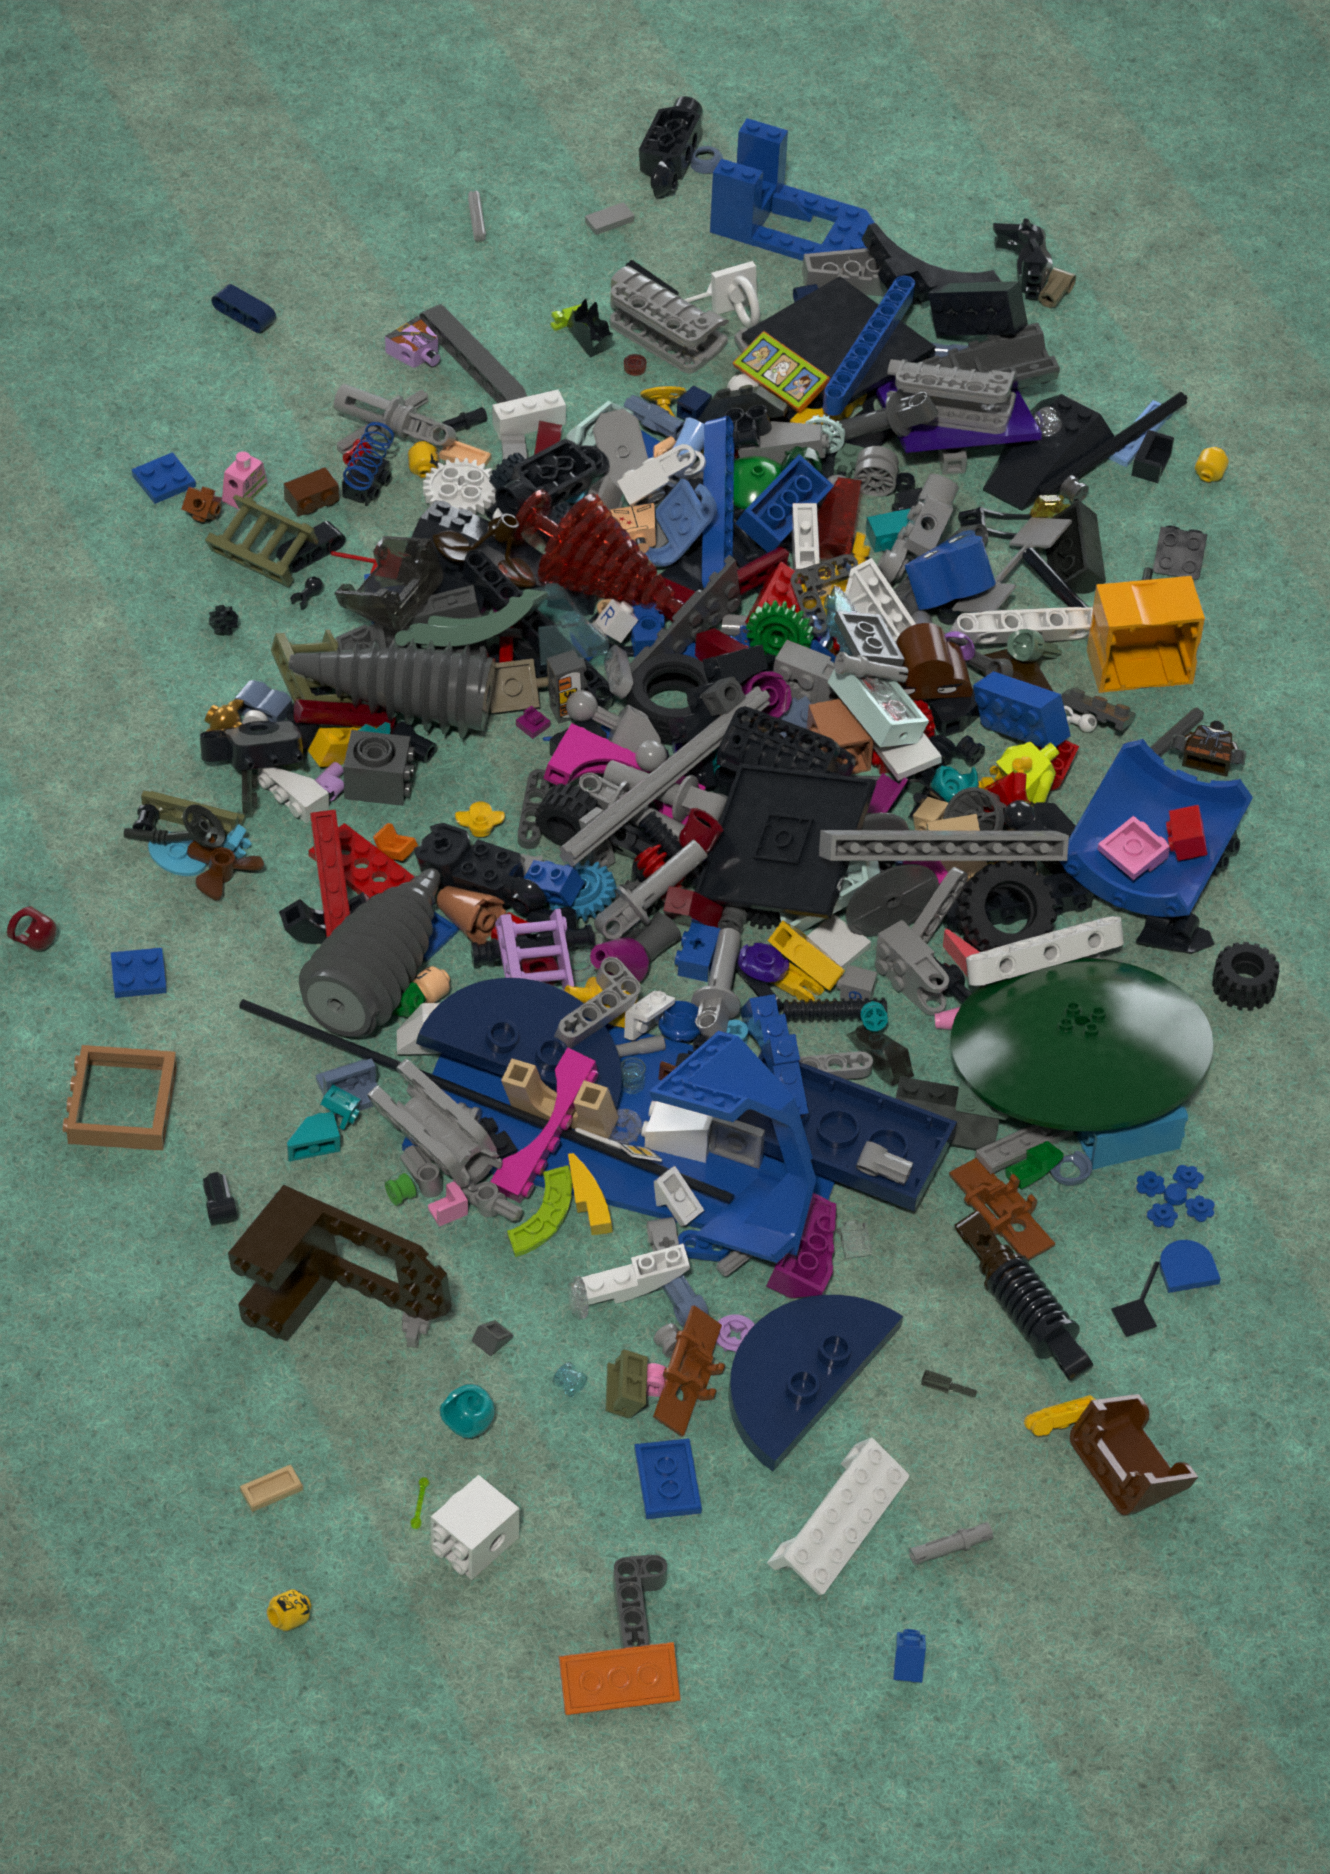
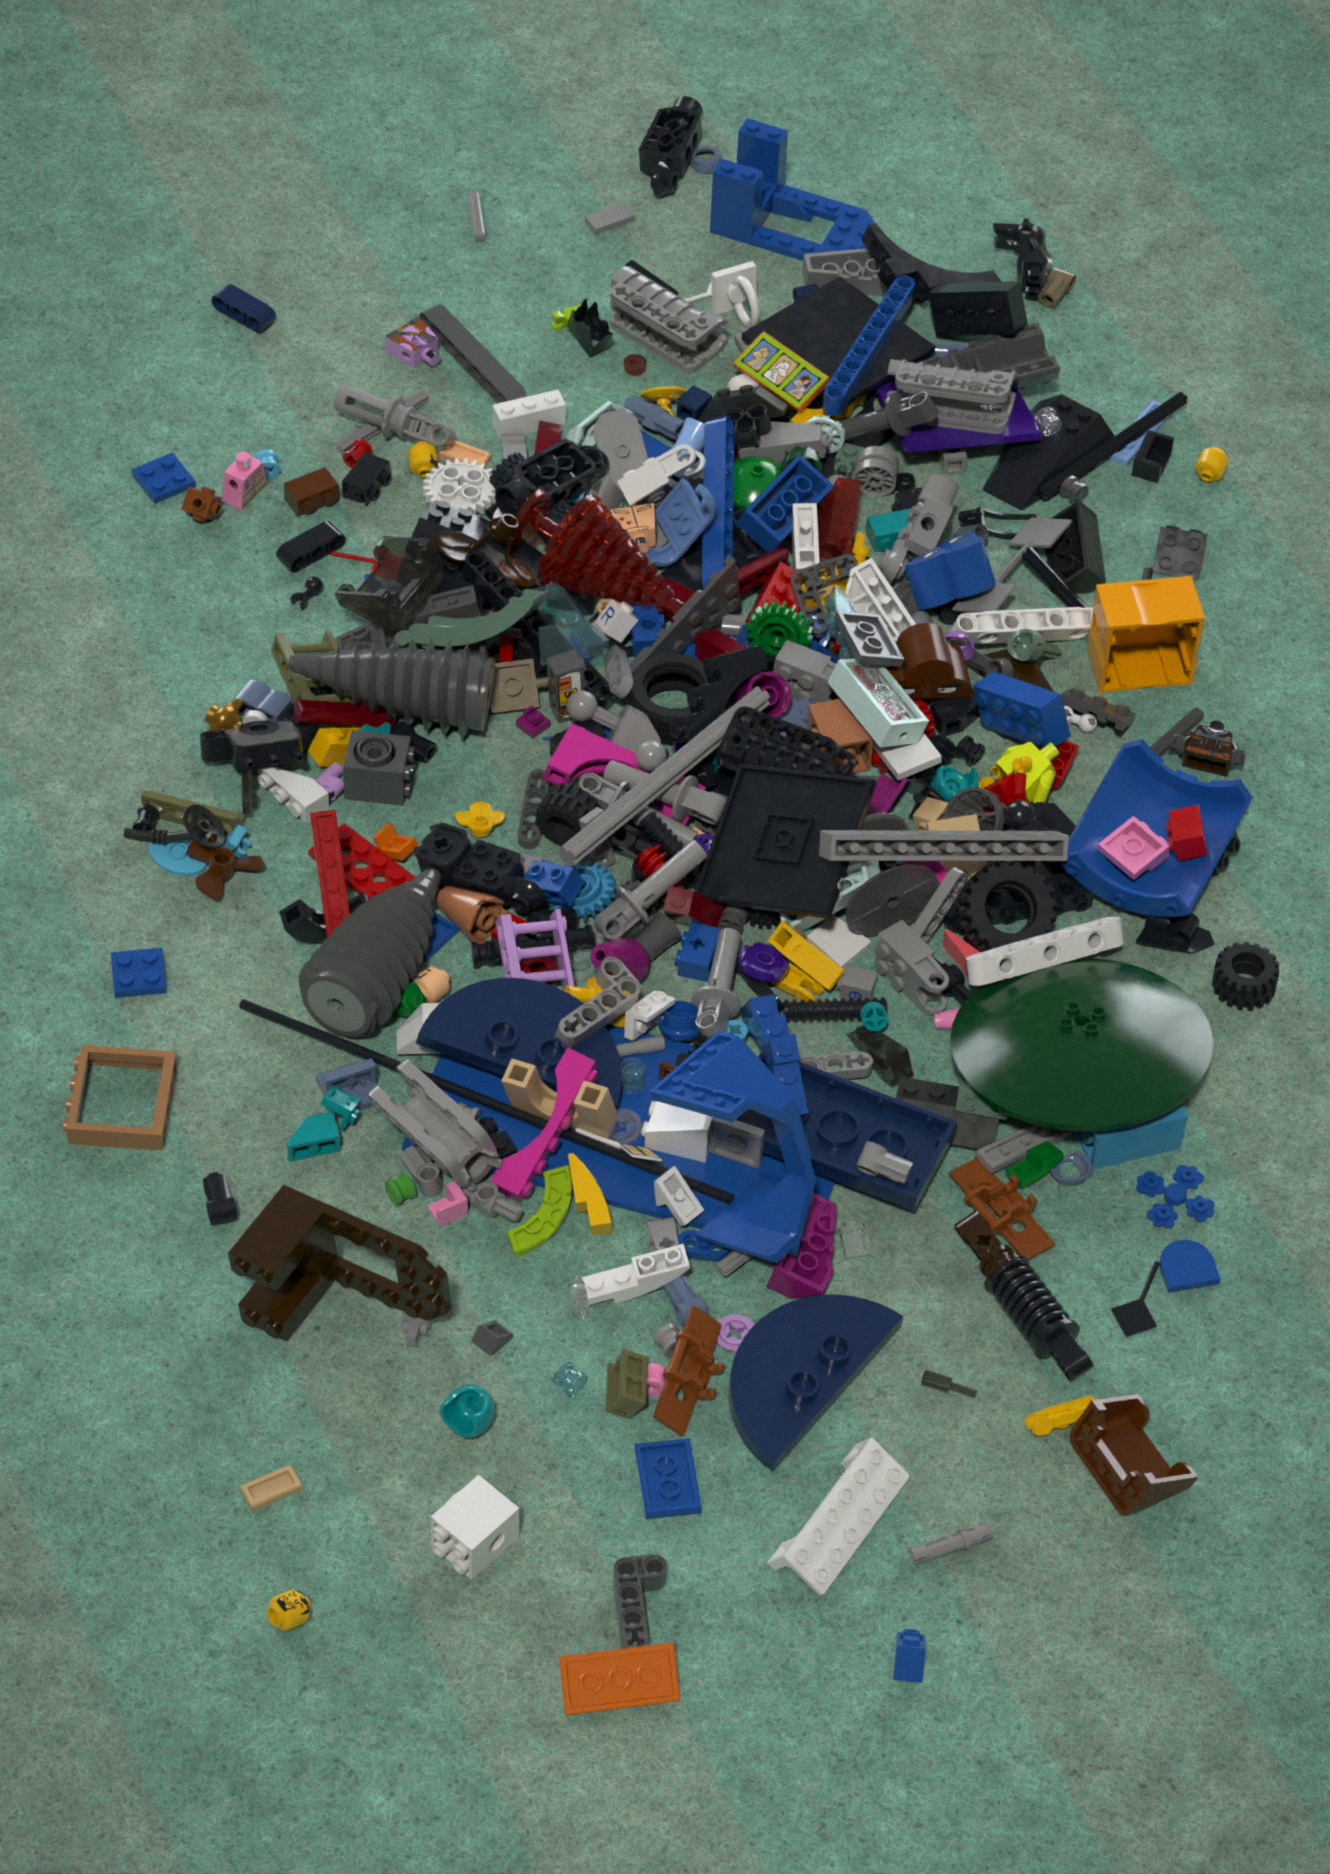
(41, 929): dark red helmet -> none
(223, 619): black gear -> none
(260, 562): olive fence -> none
(269, 461): none -> medium azure wheel
(364, 470): blue piece -> none
(415, 1522): clear neon green hinge -> none
(466, 420): black axle -> none
(663, 446): light nougat arm -> none
(695, 830): dark red helmet -> none
(723, 696): dark grey brick -> none
(861, 666): light grey pin -> none
(1047, 506): clear yellow plate -> none

